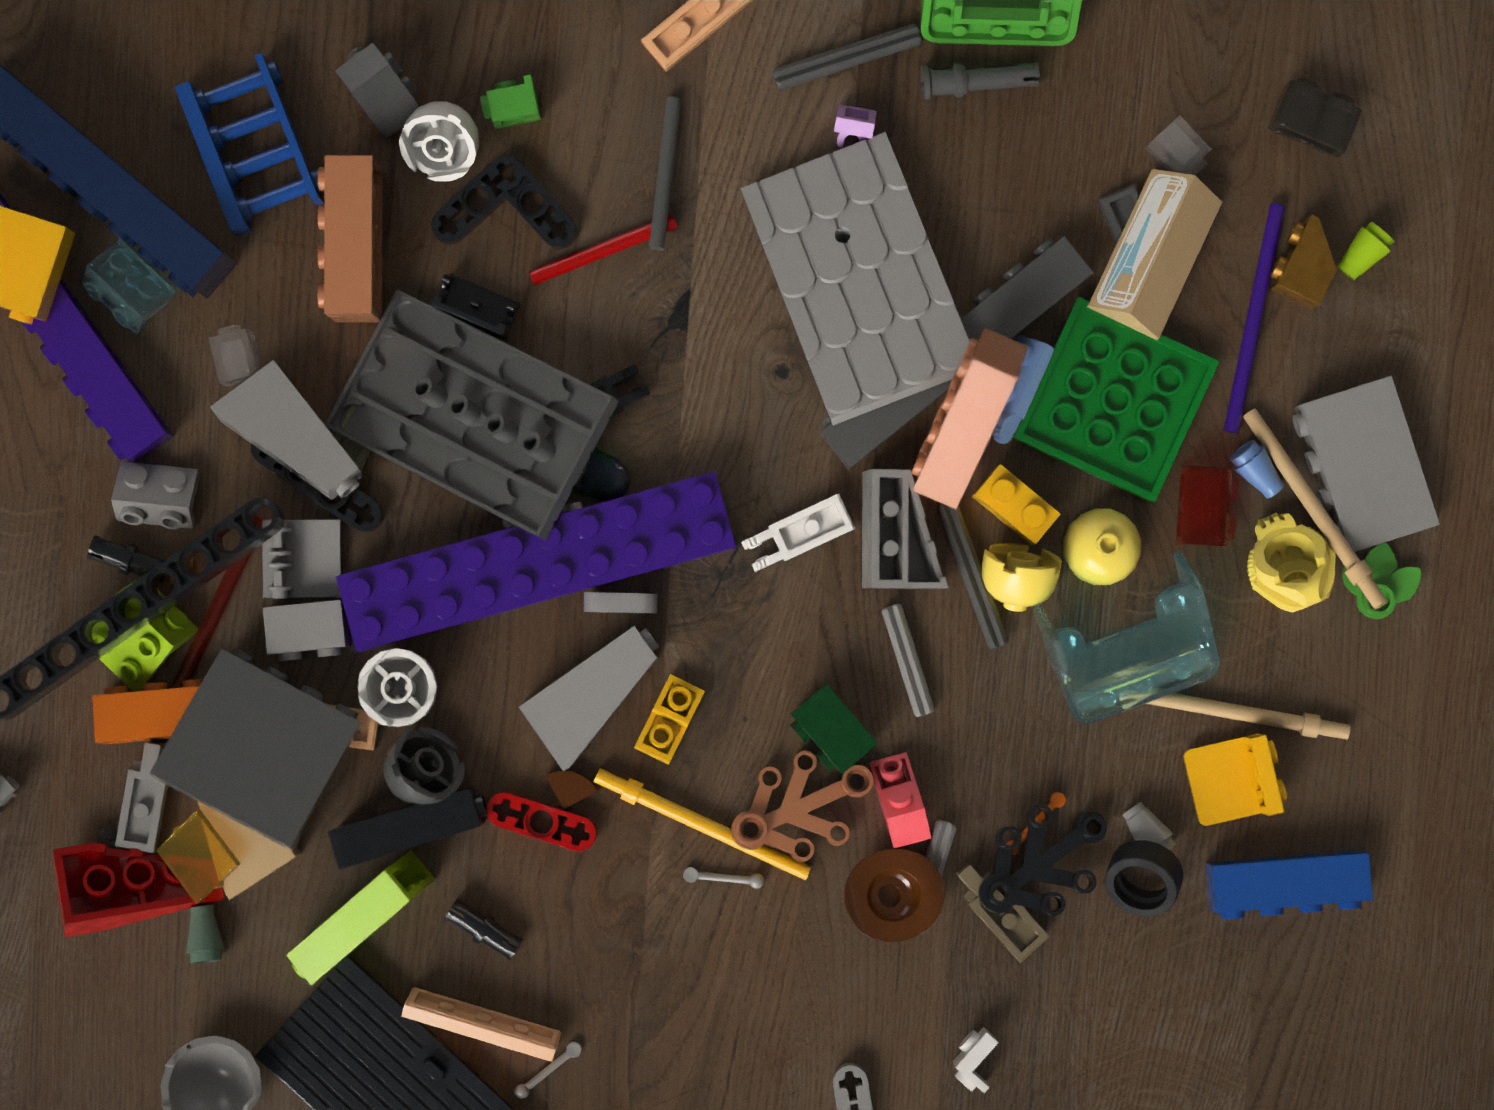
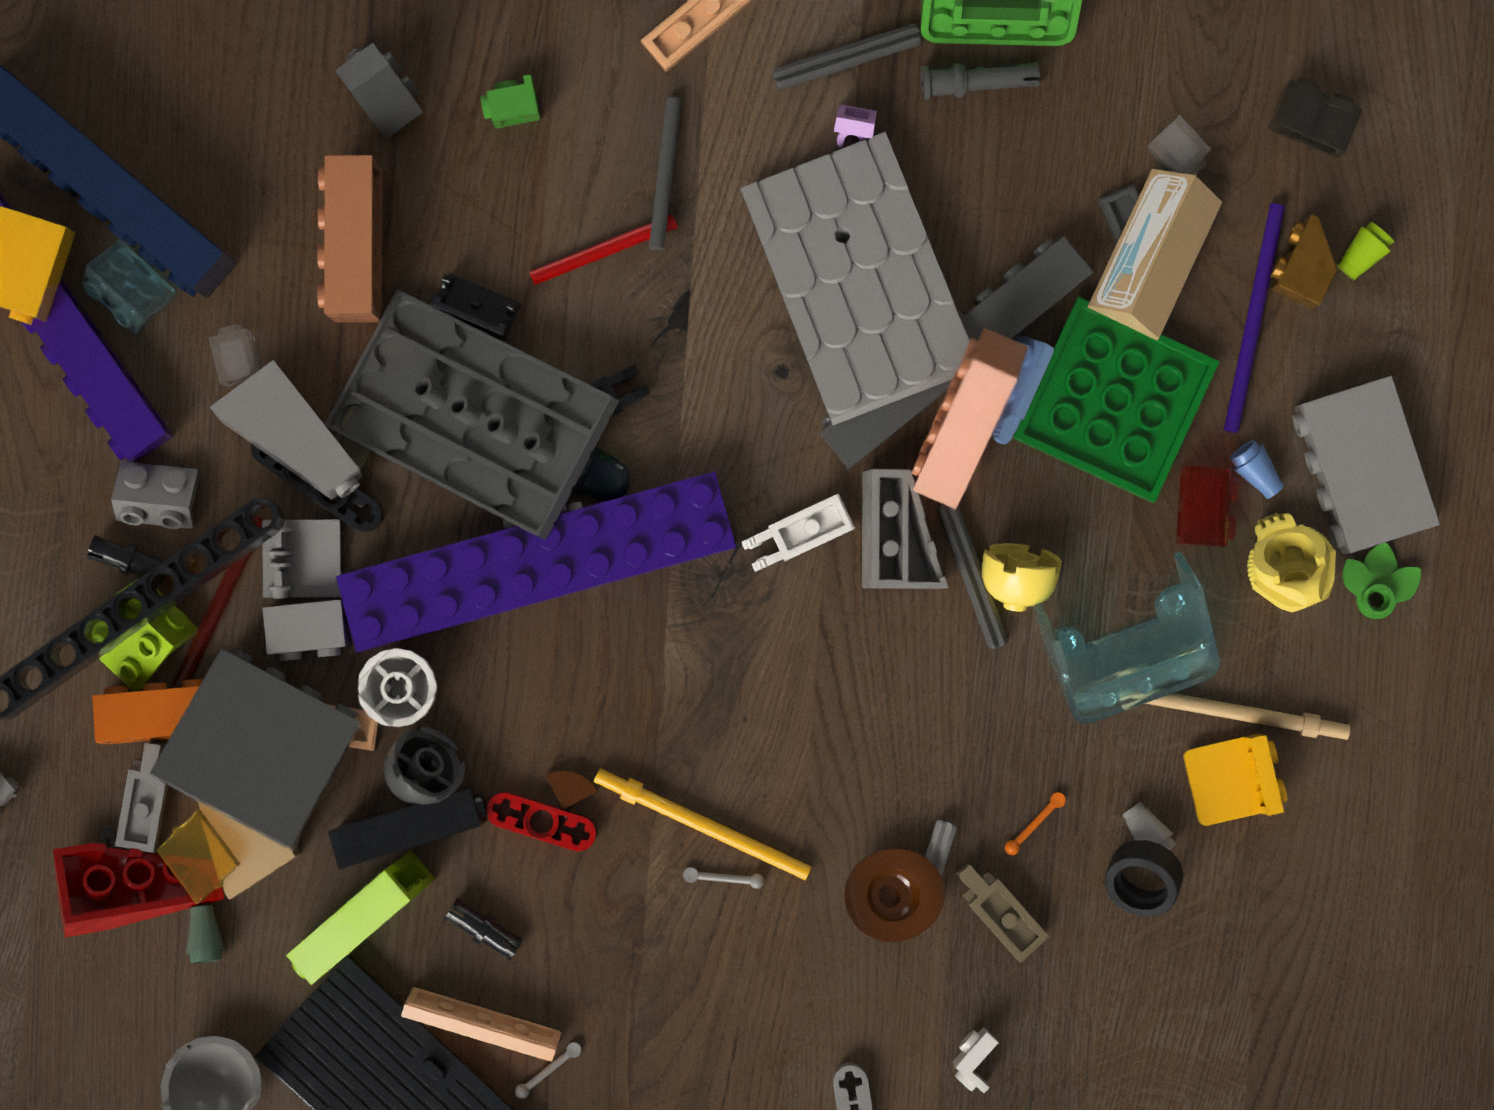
(211, 139): blue fence -> none
(440, 141): white cylinder -> none
(514, 194): black beam -> none
(585, 698): light grey slope -> none
(620, 602): light grey beam -> none
(669, 719): yellow slope -> none
(796, 810): nougat plant -> none
(833, 730): dark green brick -> none
(900, 800): coral slope -> none
(908, 660): light grey axle -> none
(1016, 505): yellow brick -> none
(1037, 864): black plant -> none
(1102, 546): light yellow cylinder -> none
(1289, 882): blue brick -> none
(1357, 571): tan bar -> none

